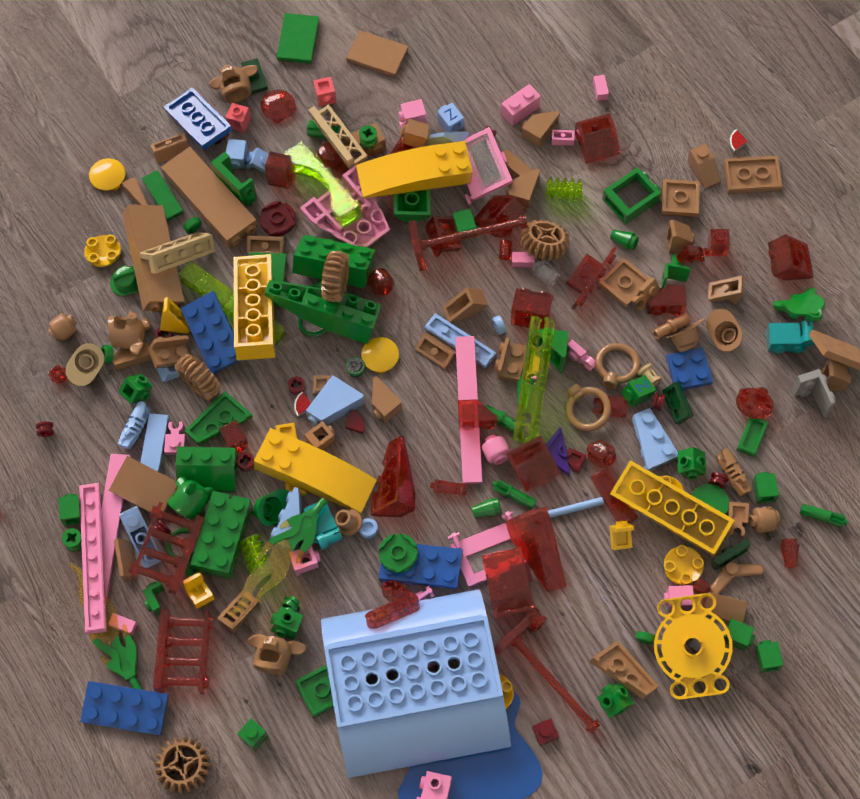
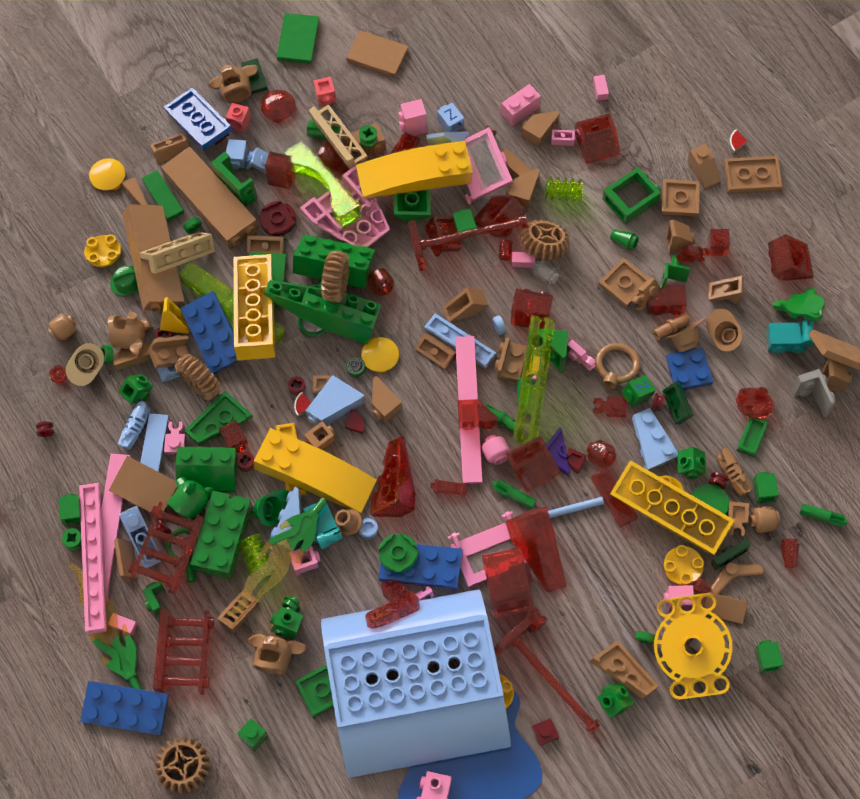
(197, 590): yellow bracket -> none
(414, 133): medium nougat brick -> none
(487, 508): green cone -> none
(575, 394): medium nougat piece -> none
(585, 275): clear red bracket -> none
(621, 535): yellow bracket -> none
(650, 373): tan bush -> none
(740, 634): green brick -> none

